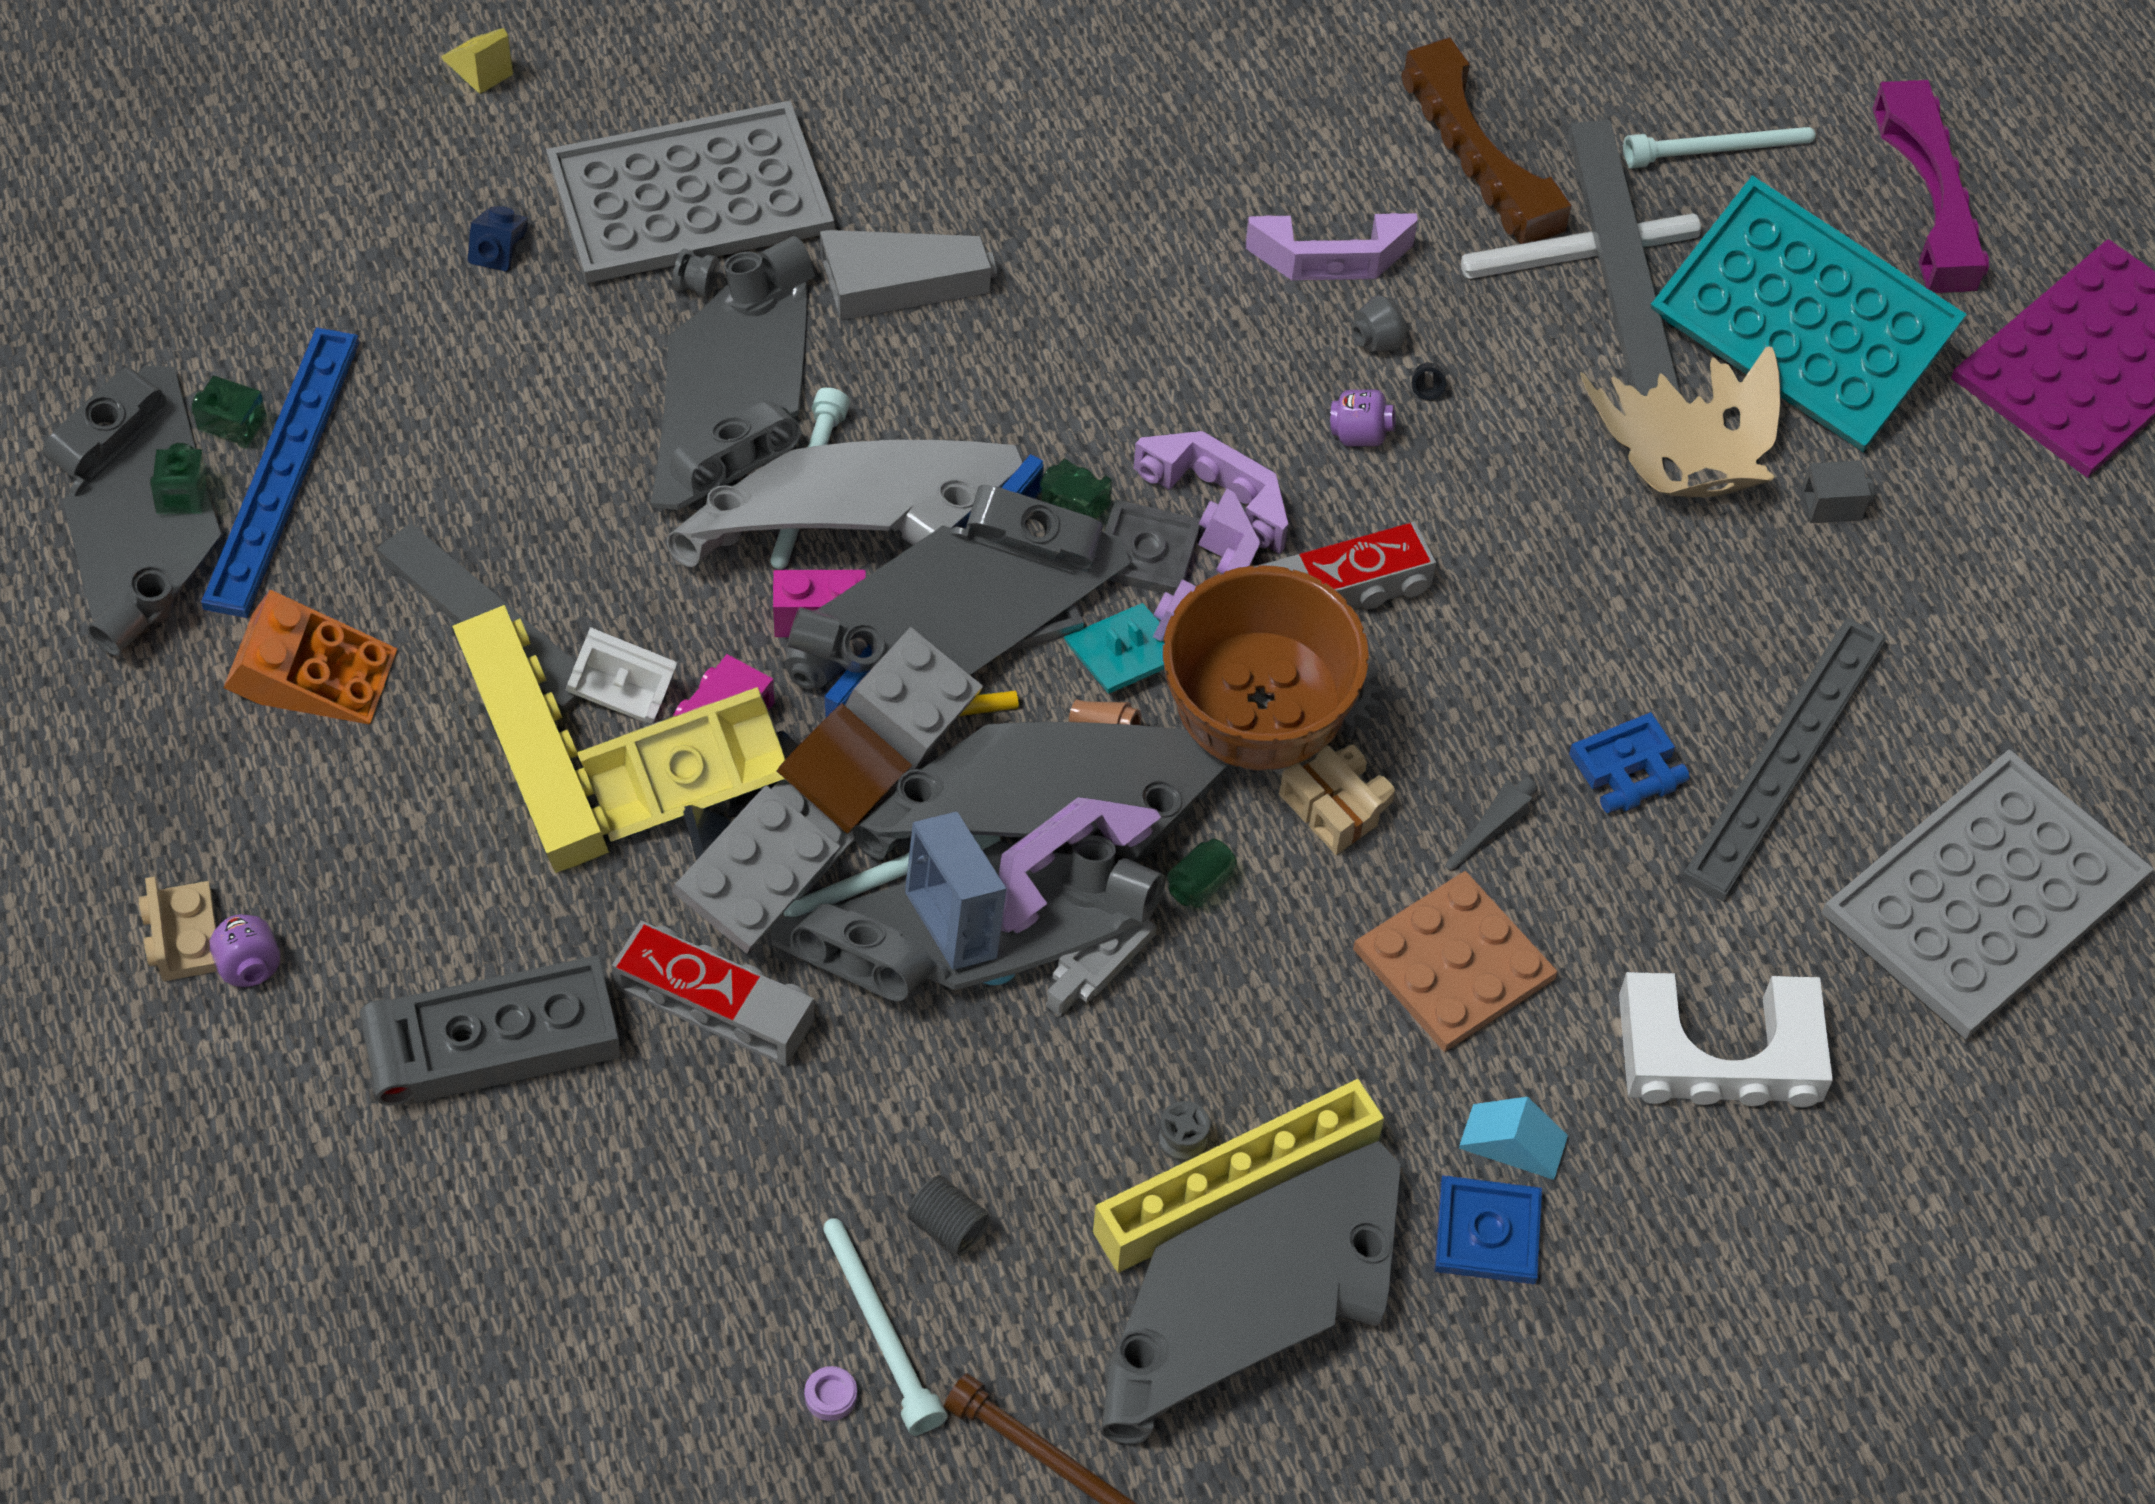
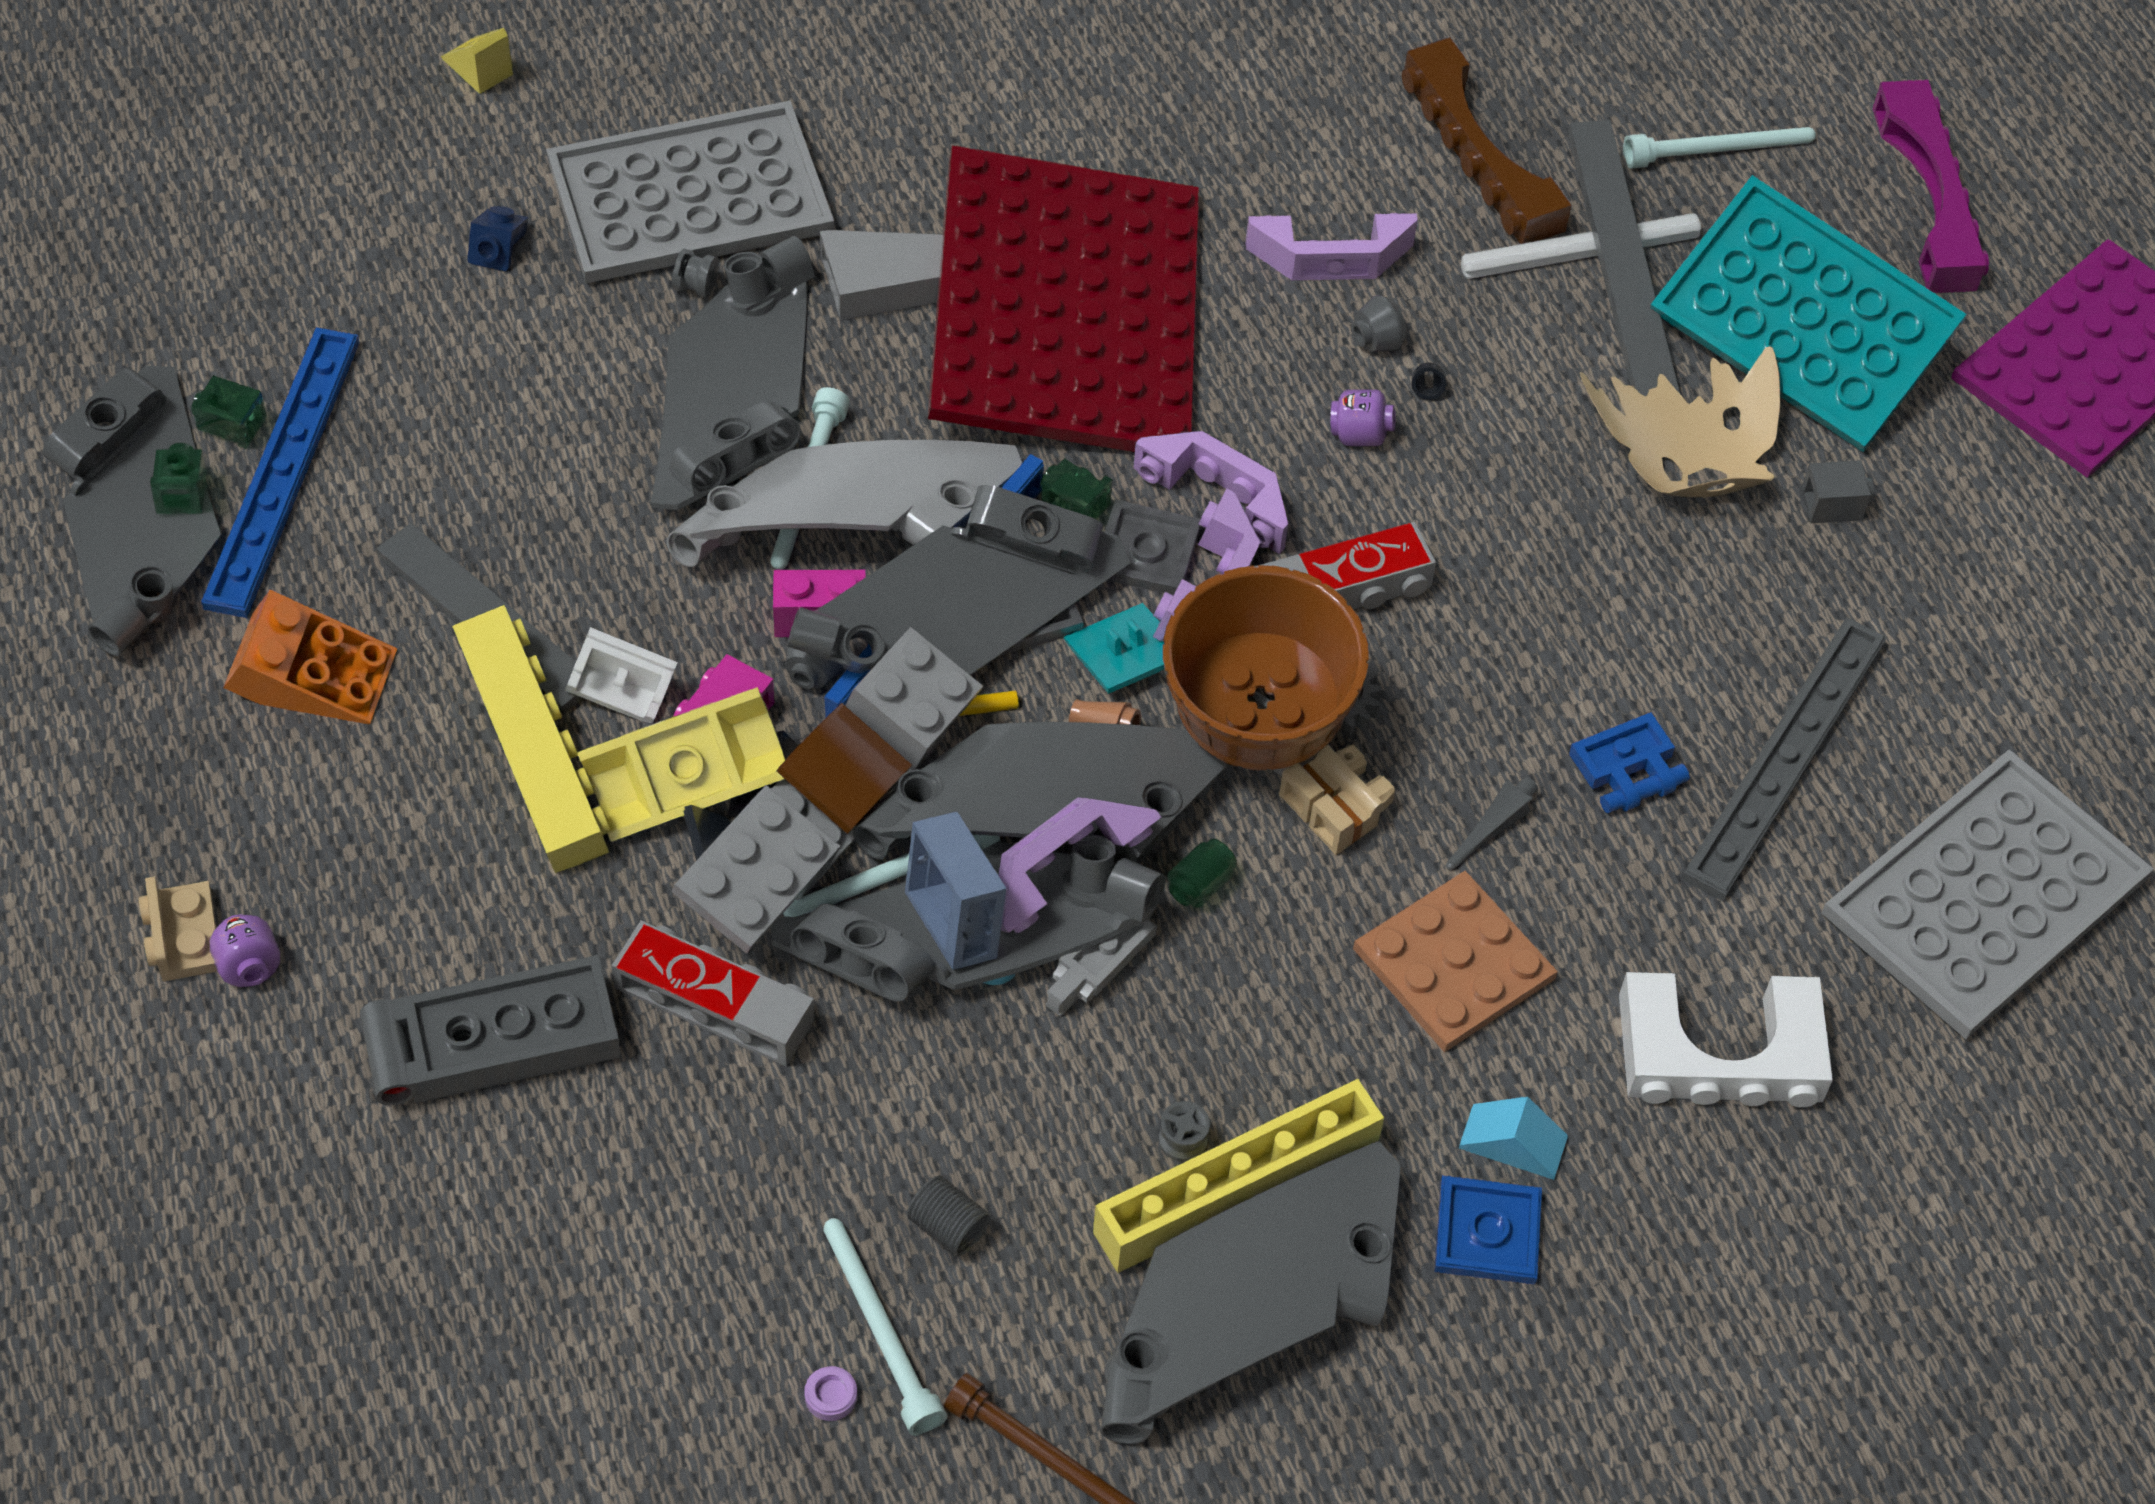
(1064, 301): none -> dark red plate

